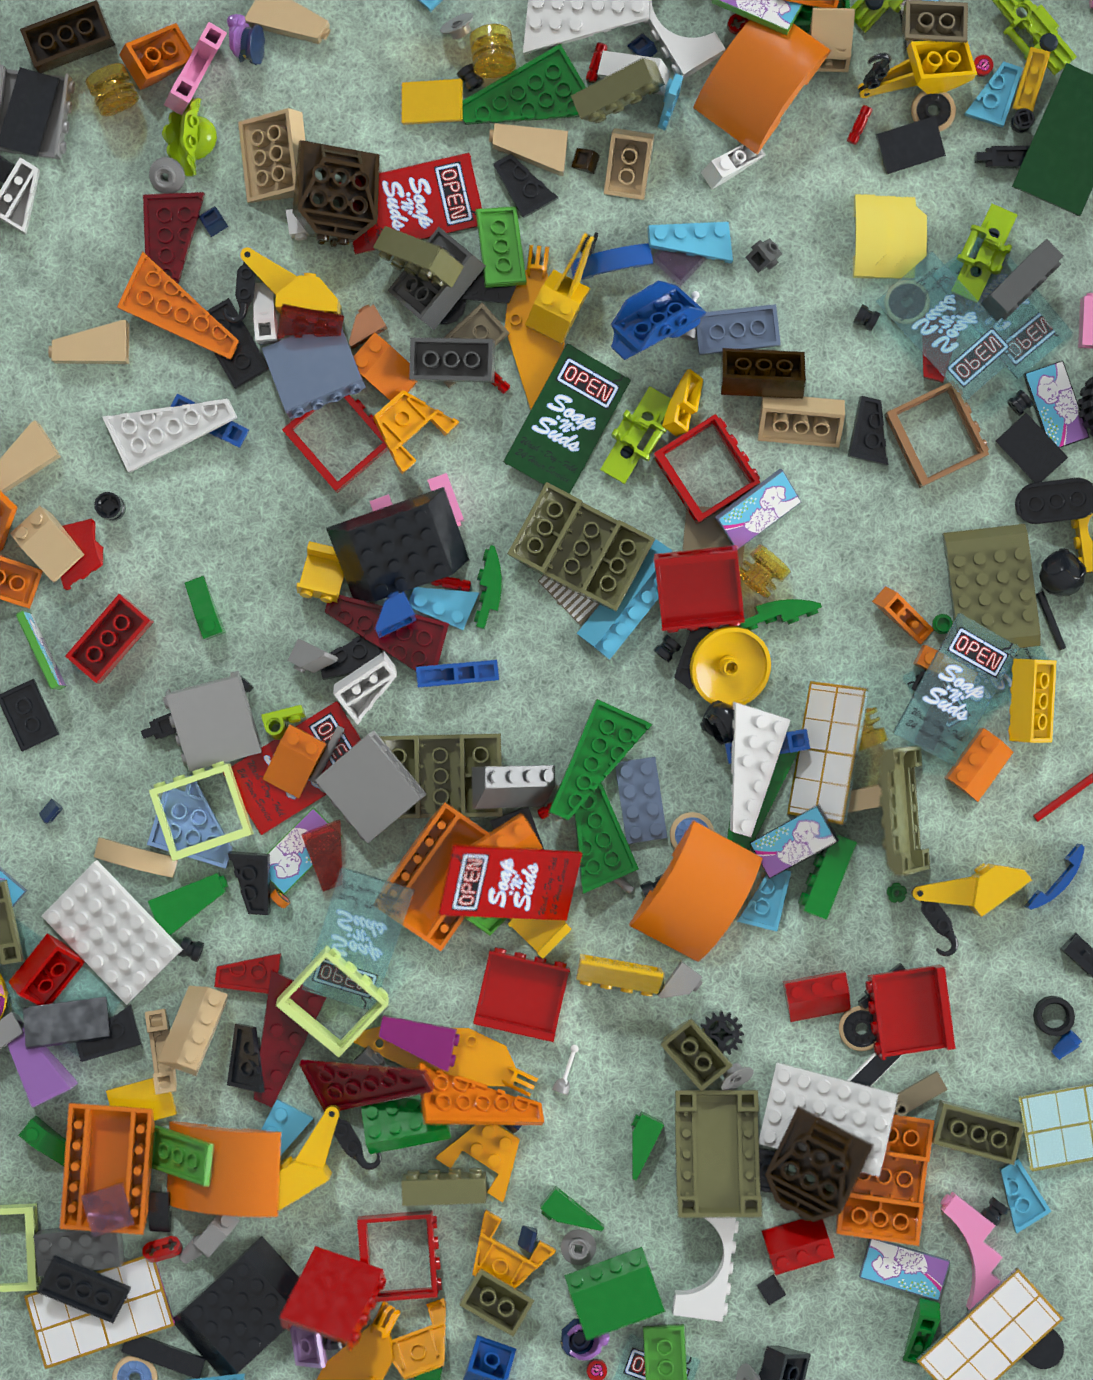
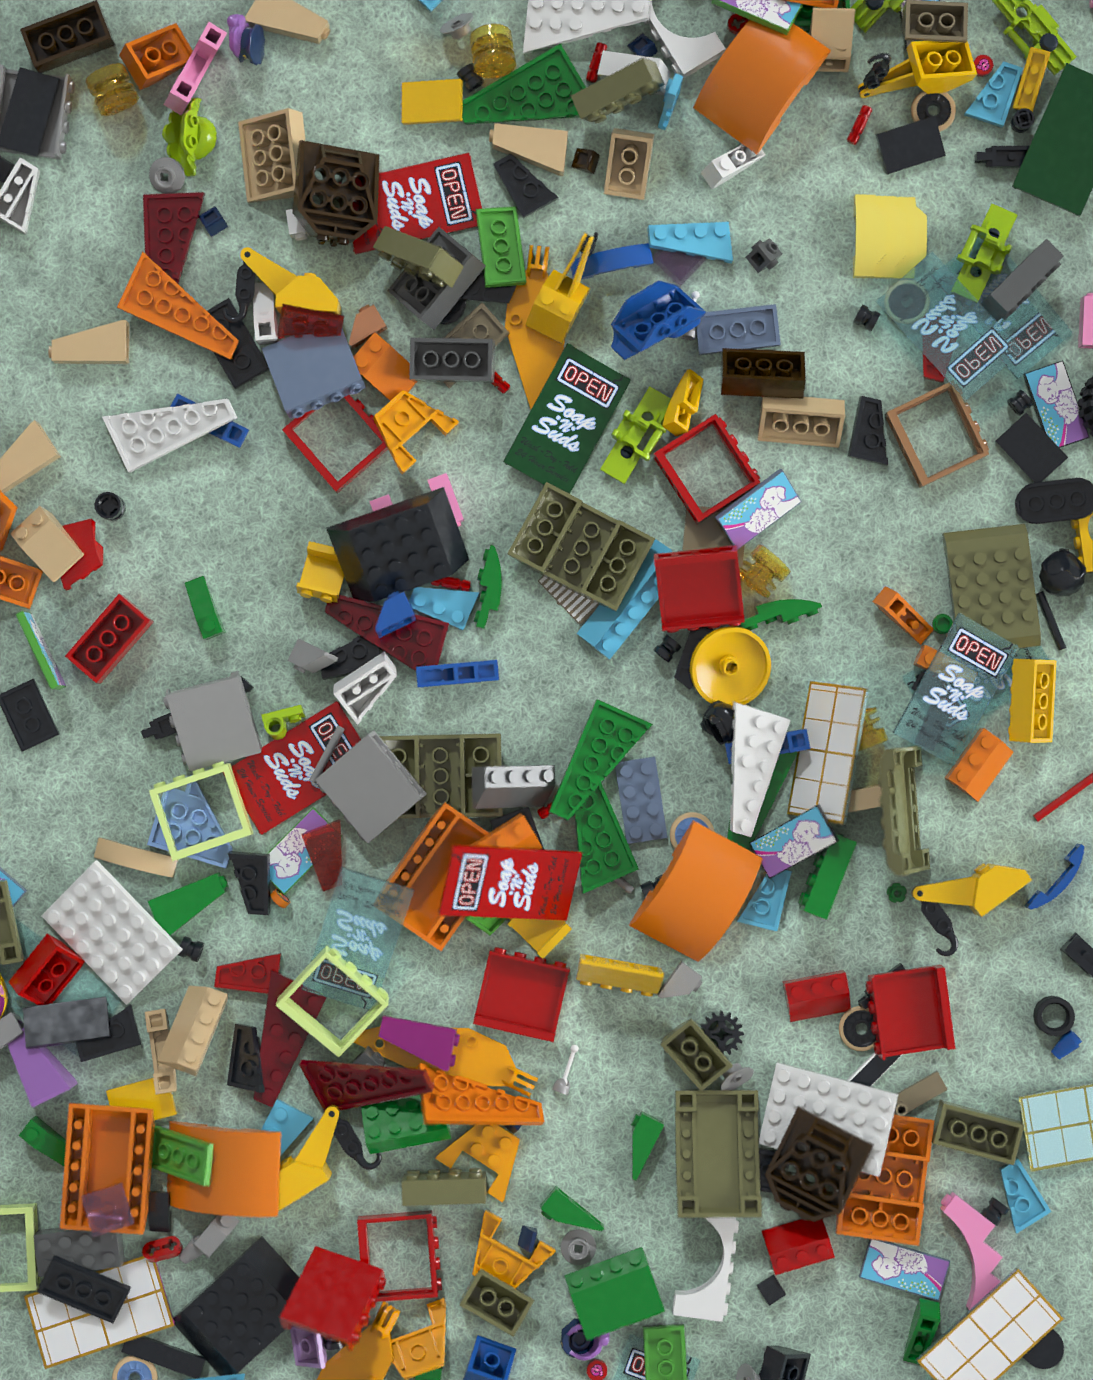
(50, 811): dark blue slope -> none
(294, 761): orange slope -> none

